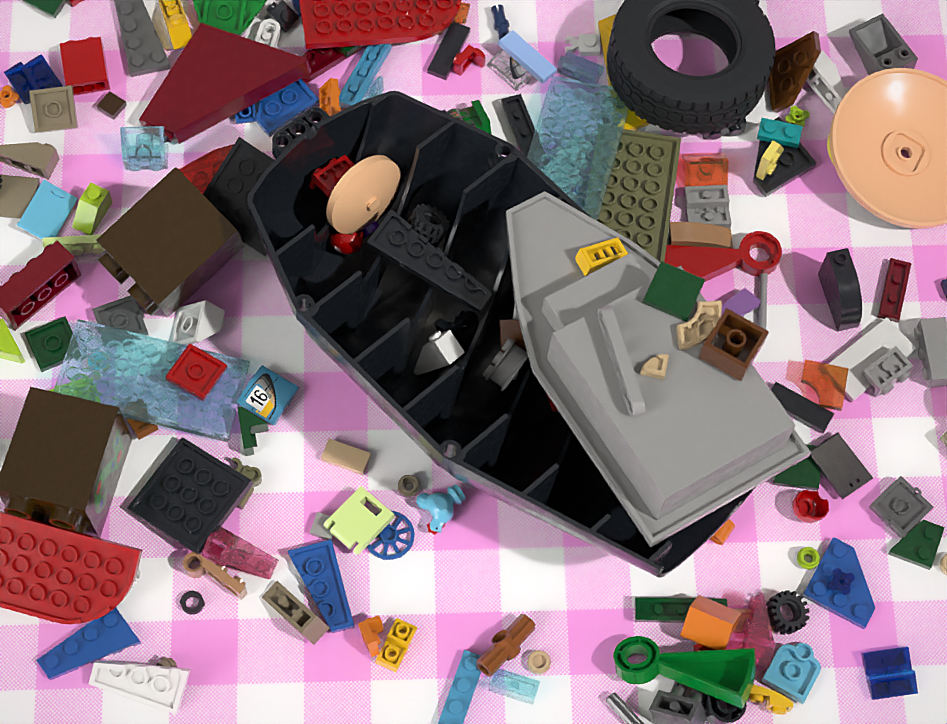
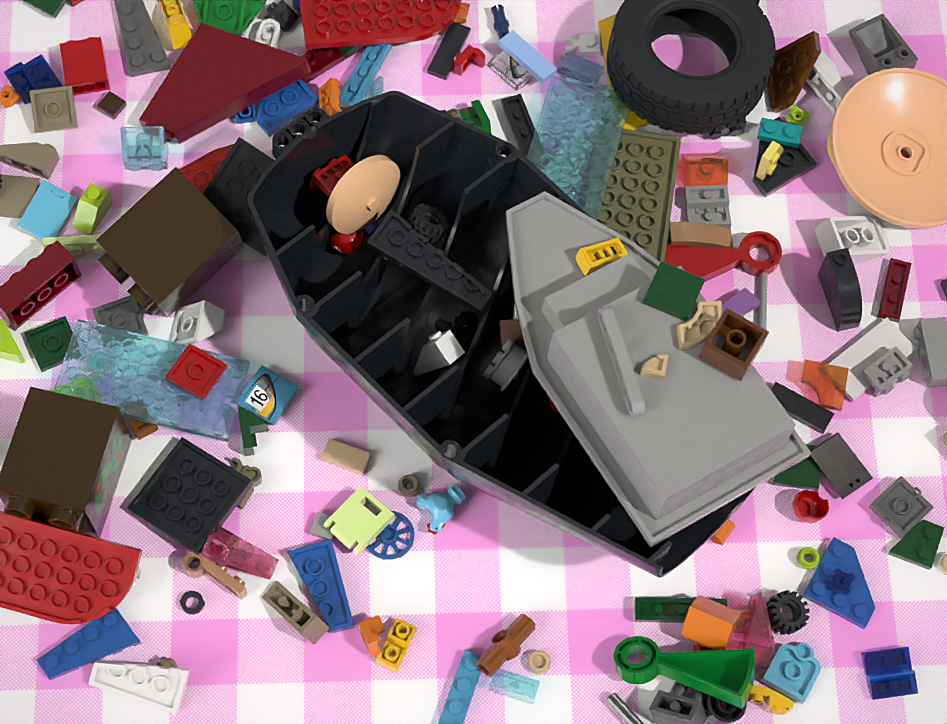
(857, 233): none -> white slope

